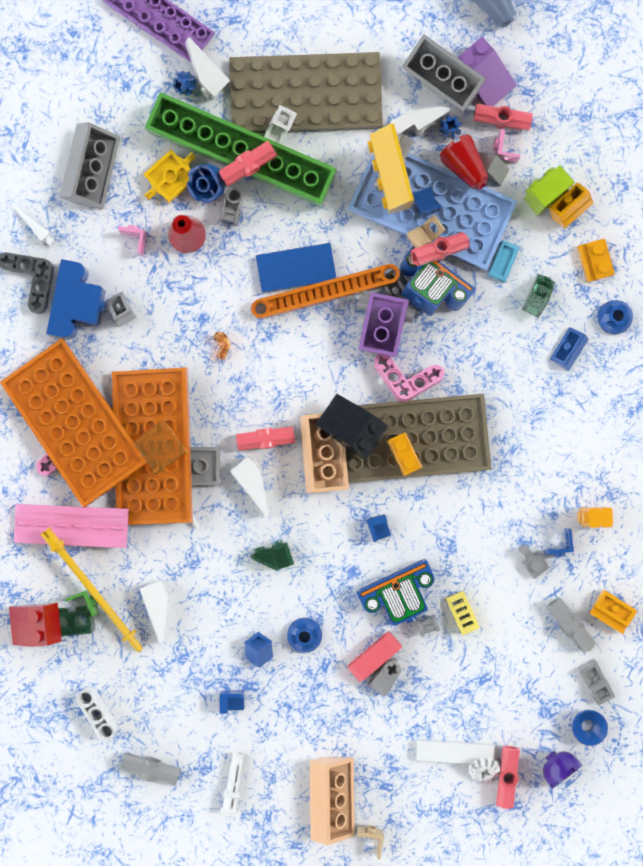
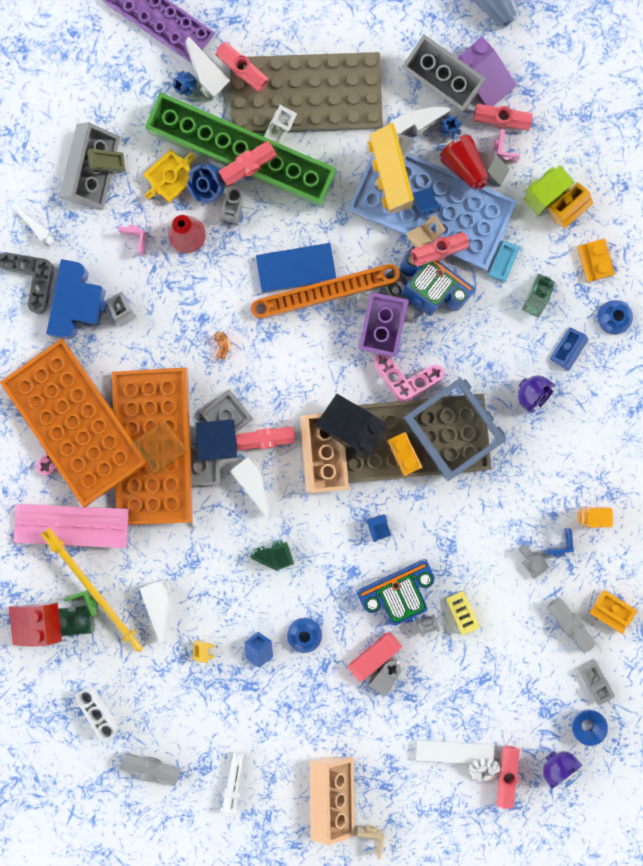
(106, 160): none -> olive tile
(201, 650): none -> yellow tile
(216, 440): none -> dark blue tile
(227, 408): none -> light grey tile
(231, 700): blue panel -> none
(250, 74): none -> coral piece
(429, 448): none -> sand blue window
(534, 392): none -> dark purple cylinder

